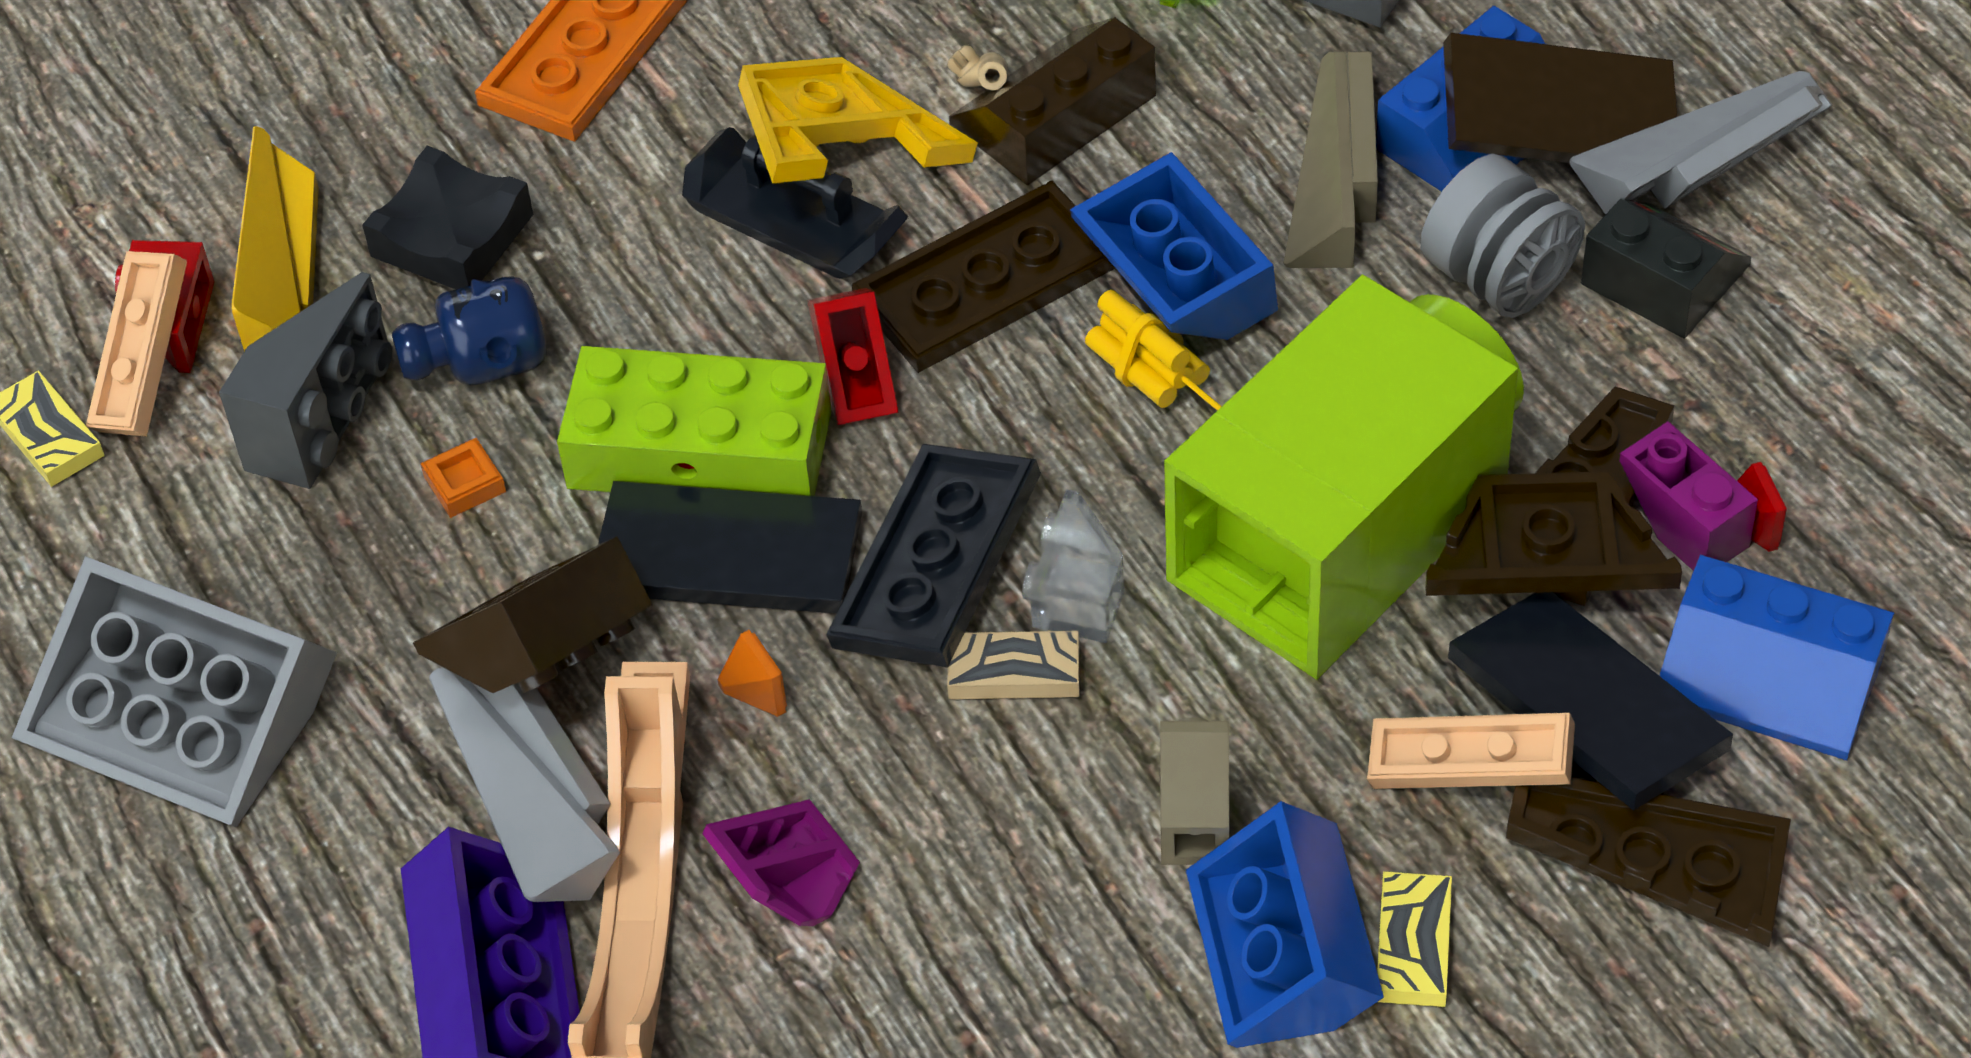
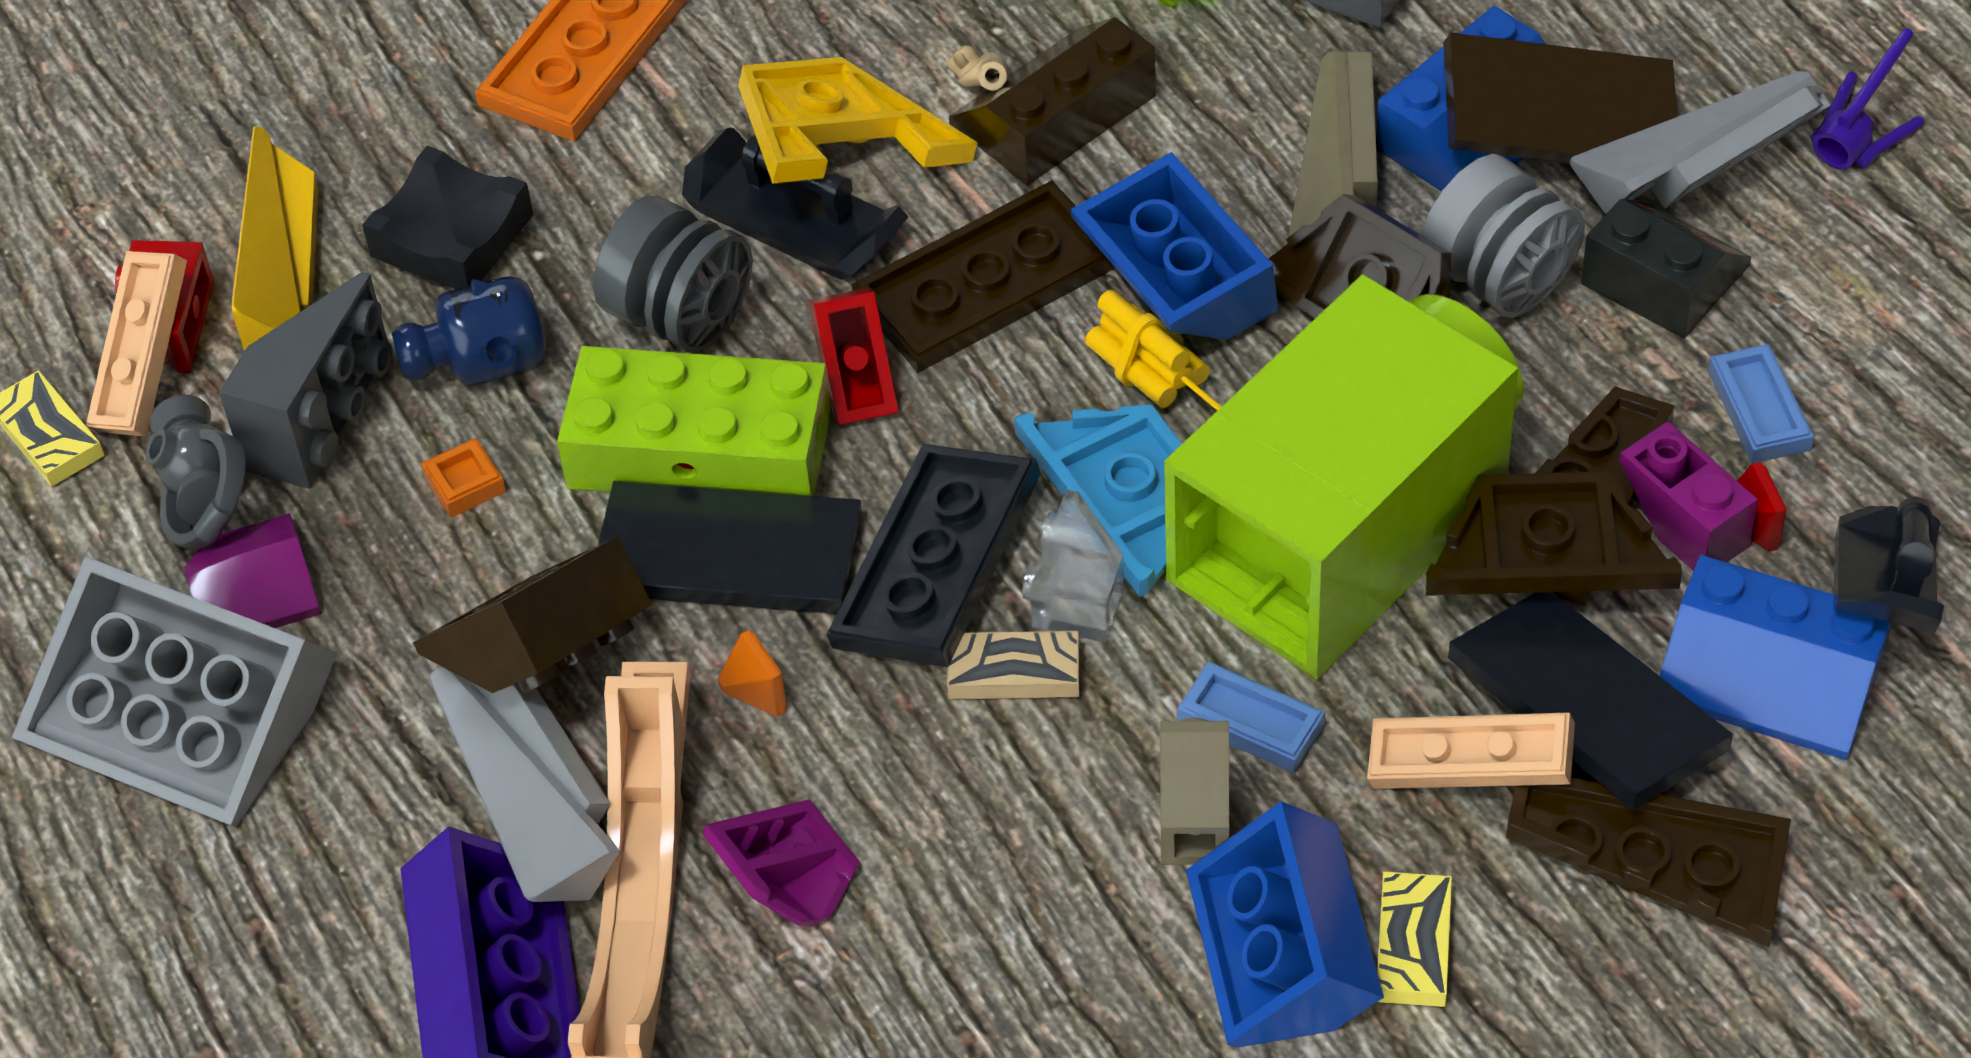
(198, 471): none -> dark grey piece
(256, 574): none -> magenta slope
(672, 273): none -> dark grey wheel
(1118, 471): none -> dark azure wing
(1258, 716): none -> medium blue tile
(1355, 241): none -> dark brown wing
(1760, 403): none -> medium blue tile
(1847, 133): none -> dark purple plant
(1889, 564): none -> black piece

